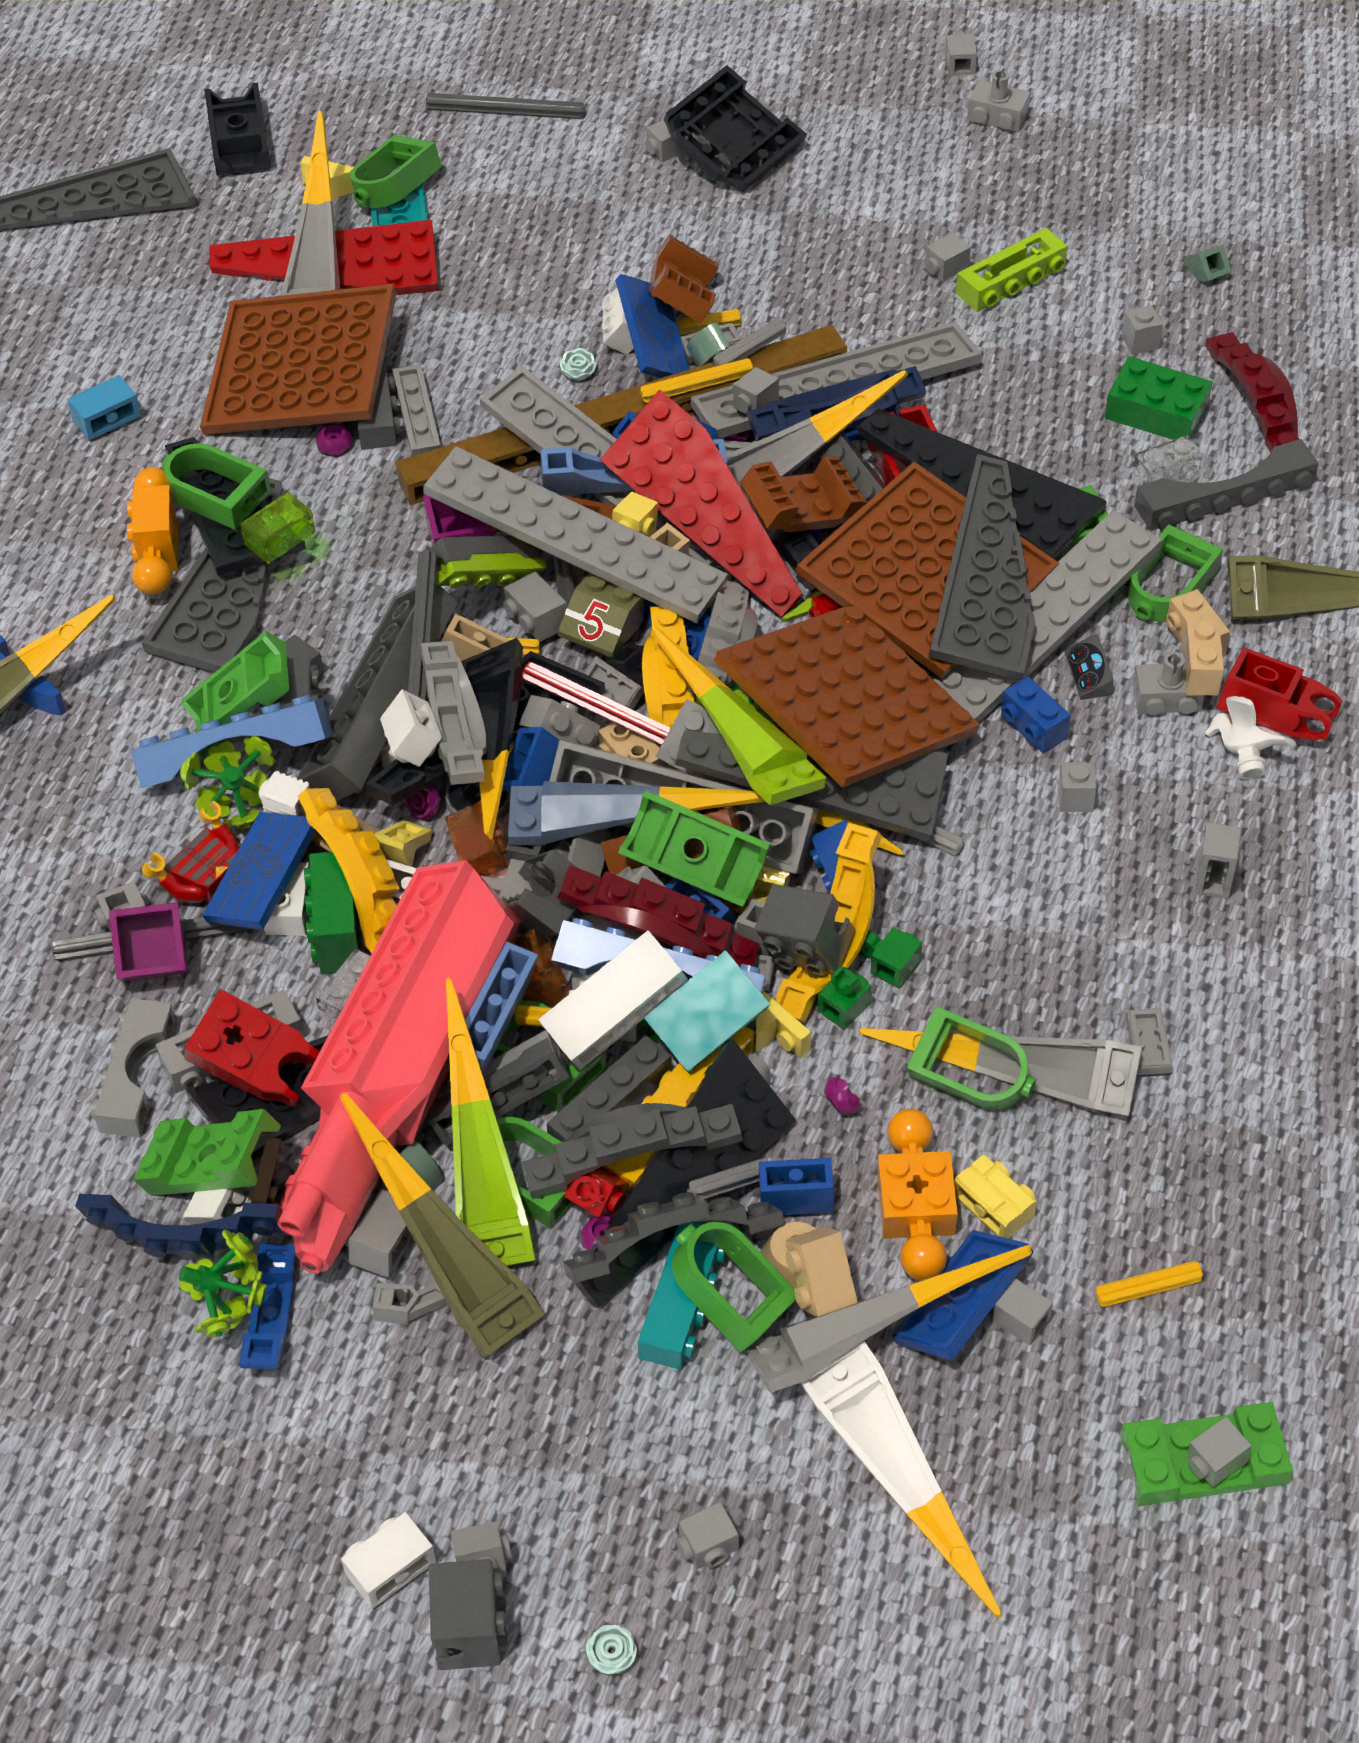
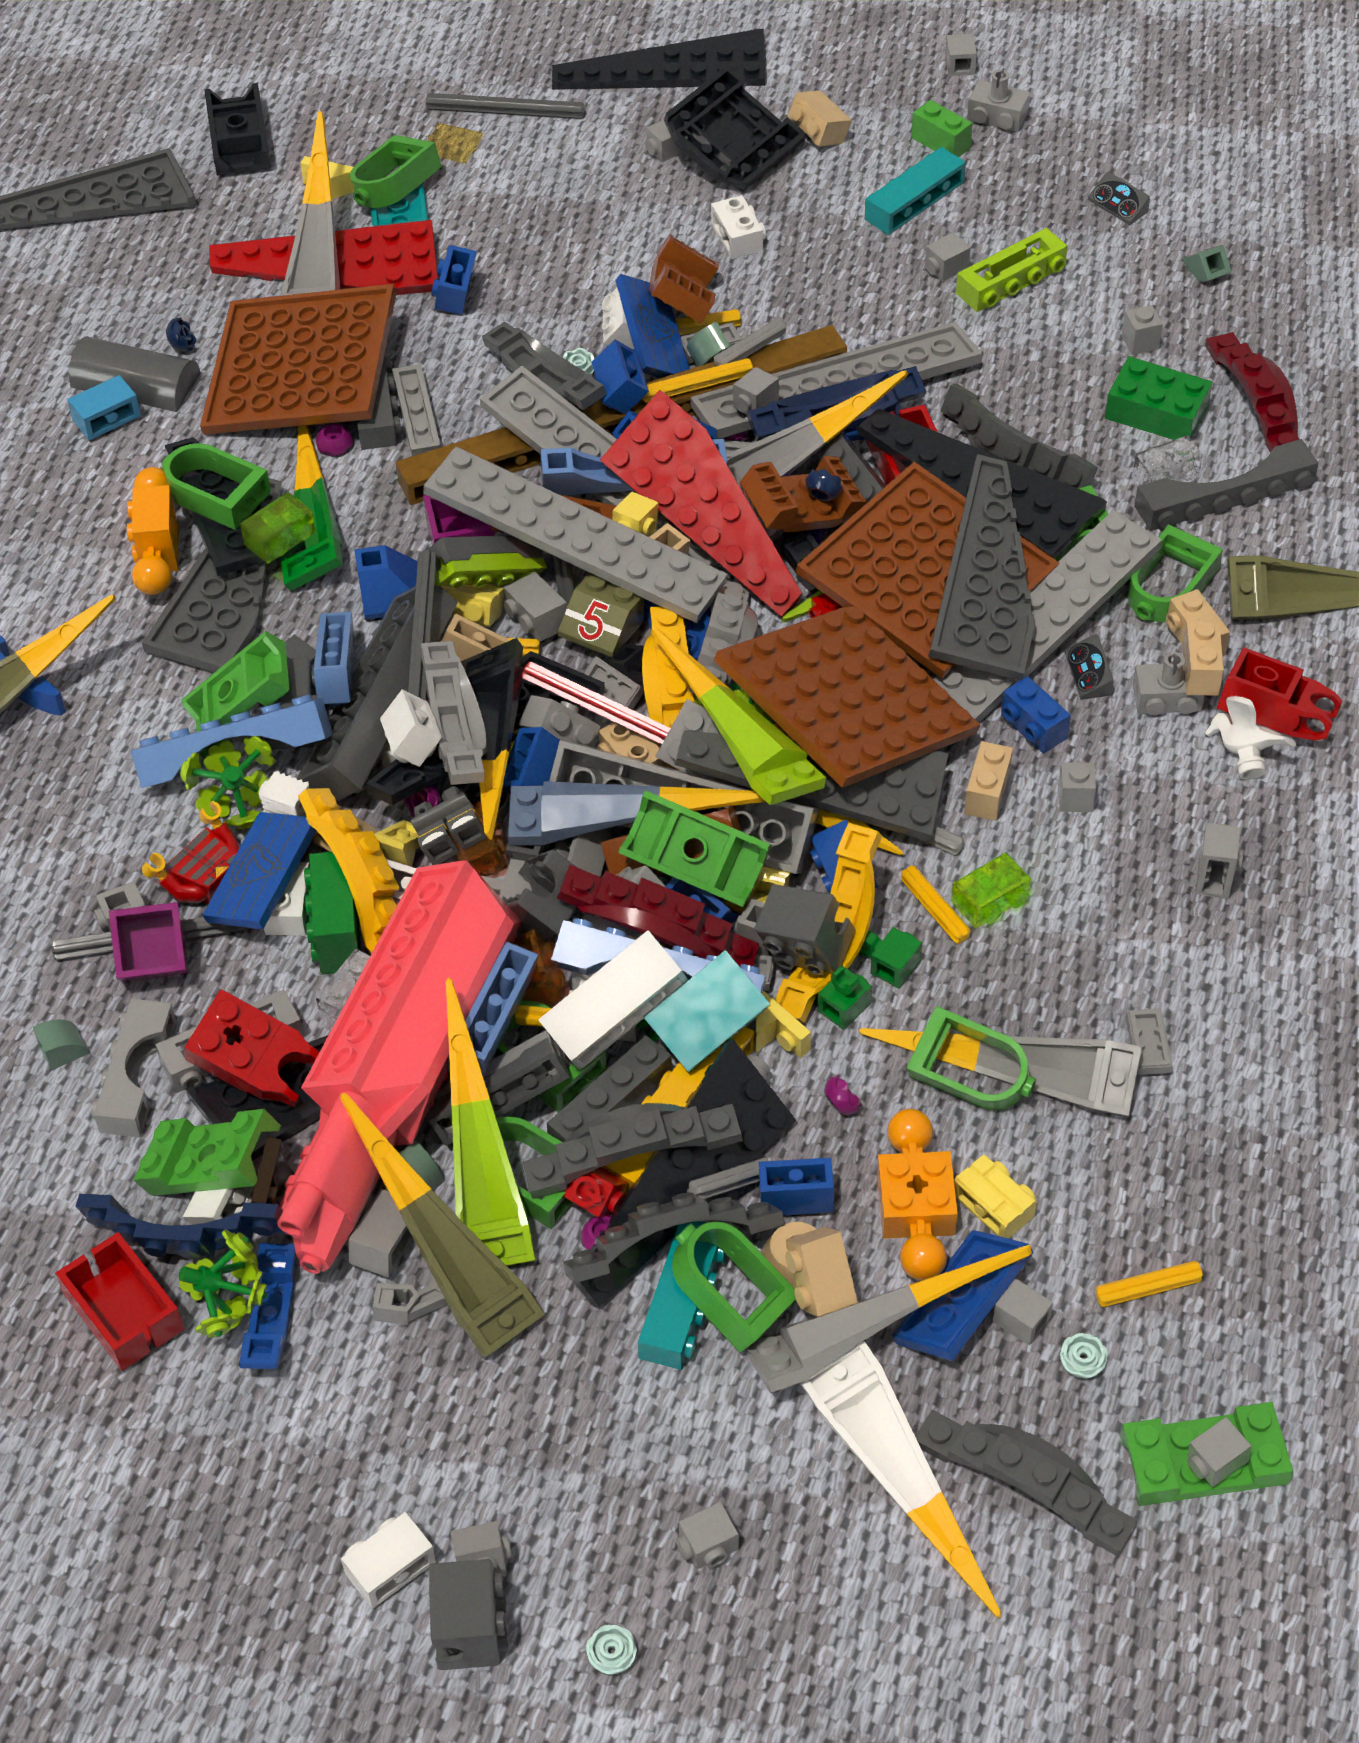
(60, 1042): none -> sand green brick
(121, 1303): none -> red piece
(153, 376): none -> dark grey brick
(179, 335): none -> dark blue plate
(324, 545): none -> green plate
(334, 658): none -> medium blue brick
(383, 576): none -> blue slope
(447, 821): none -> dark grey hips
(454, 280): none -> blue brick
(455, 142): none -> clear yellow piece
(478, 604): none -> light yellow brick
(563, 377): none -> dark grey piece
(621, 375): none -> blue brick
(668, 65): none -> black wing
(737, 226): none -> white brick
(819, 118): none -> tan brick
(823, 485): none -> dark blue plate
(914, 190): none -> teal brick
(935, 904): none -> yellow axle
(940, 127): none -> bright green brick
(988, 781): none -> tan brick
(991, 890): none -> clear neon green brick
(1000, 439): none -> dark grey piece
(1034, 1469): none -> dark grey piece
(1085, 1345): none -> light aqua plate
(1120, 198): none -> slope

